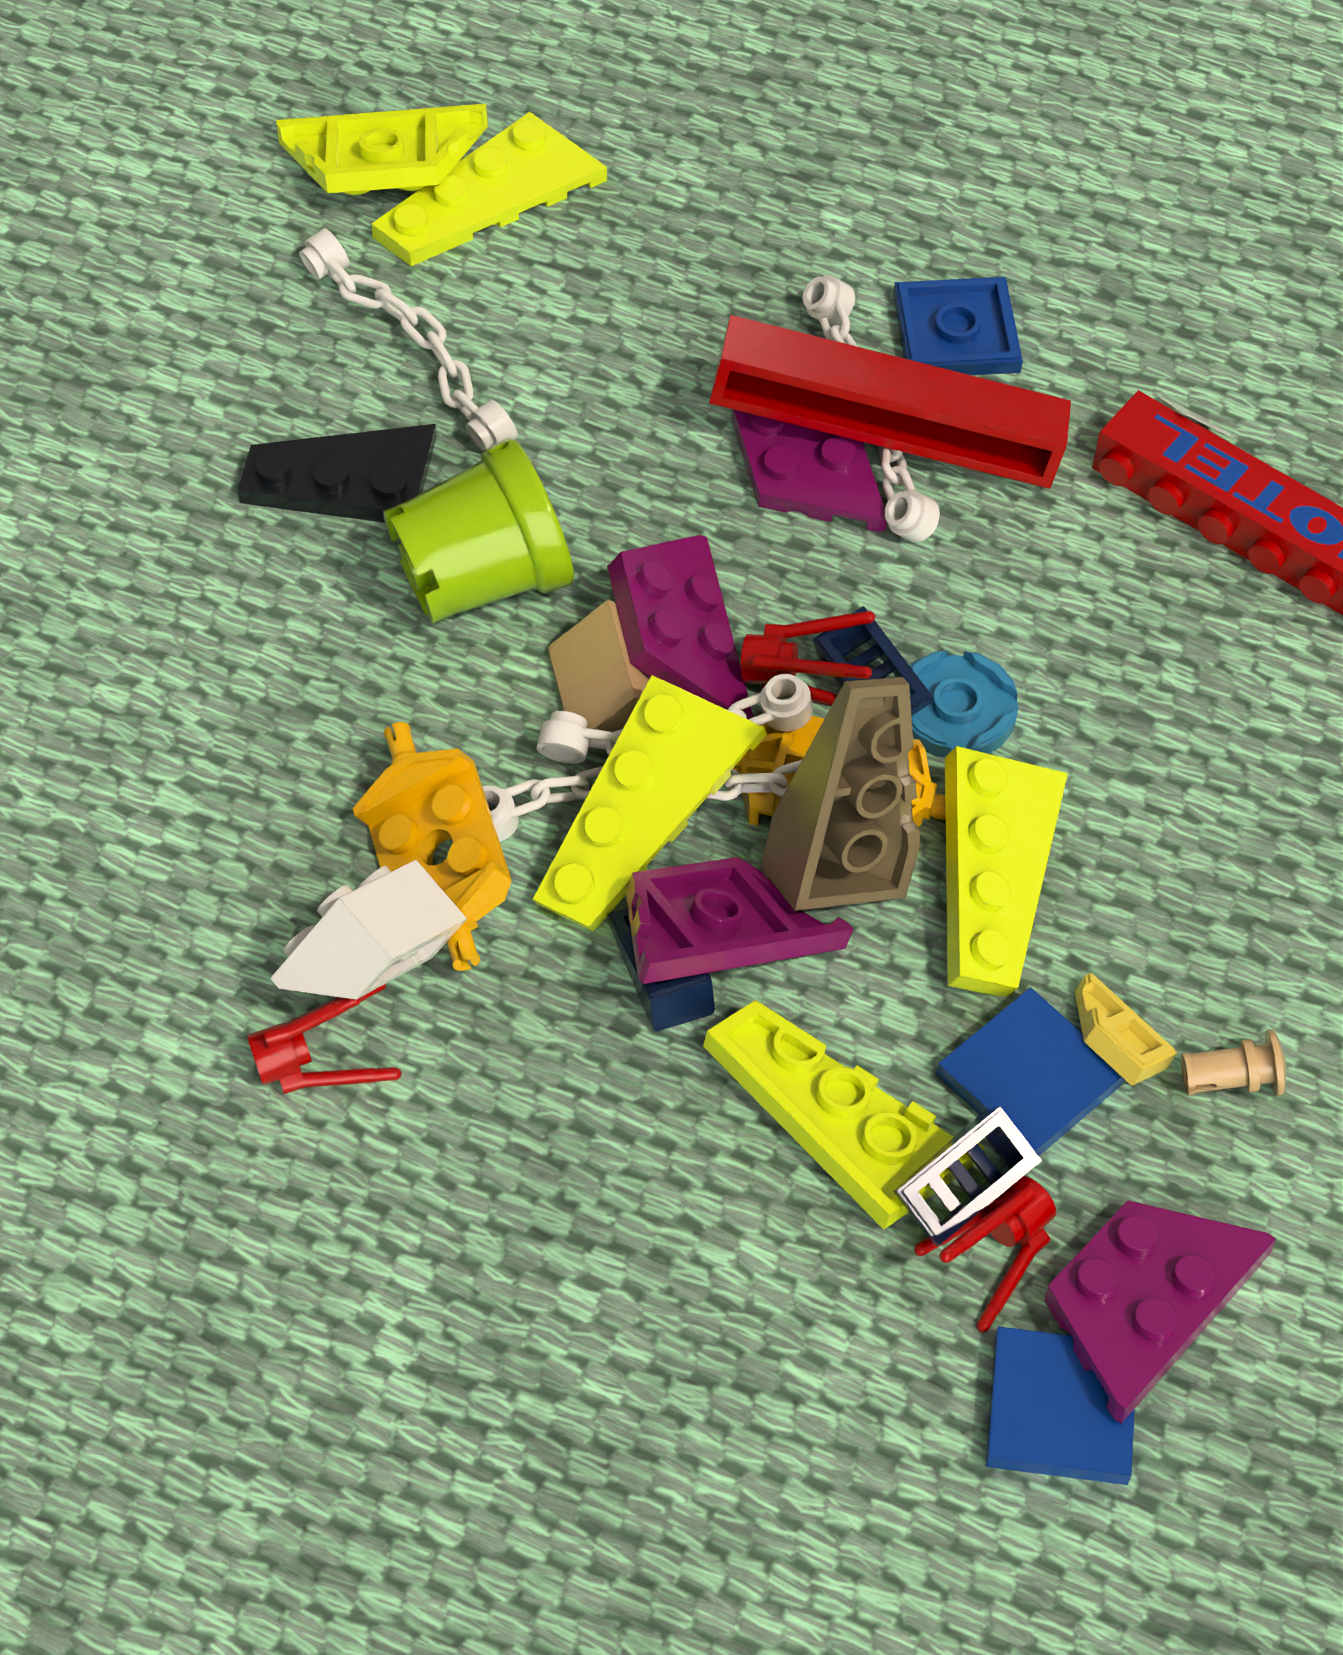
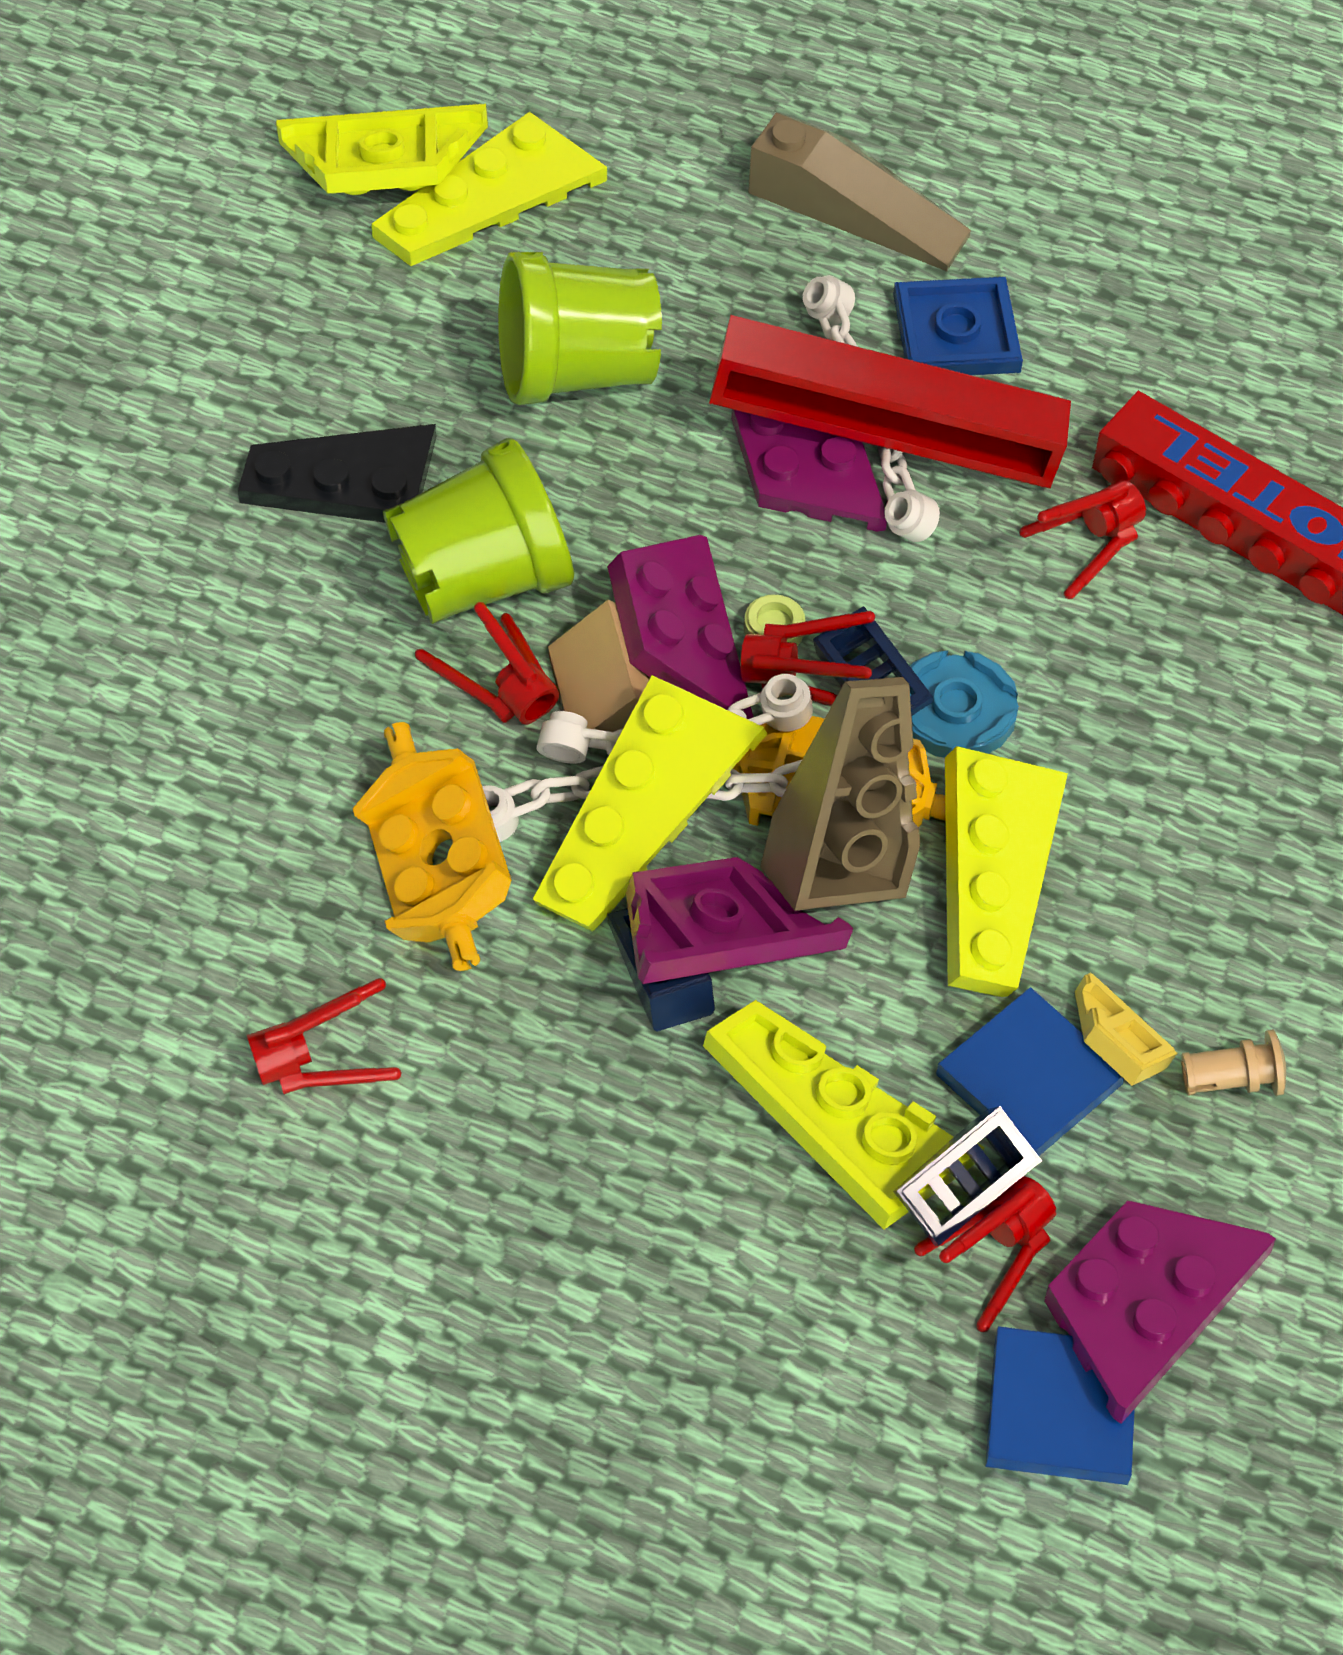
(370, 934): white slope -> none
(489, 422): white piece -> none
(522, 684): none -> red plant
(574, 327): none -> lime piece
(772, 610): none -> yellowish green tile
(851, 191): none -> dark tan wedge
(1106, 513): none -> red plant
(1193, 415): white sticker -> none

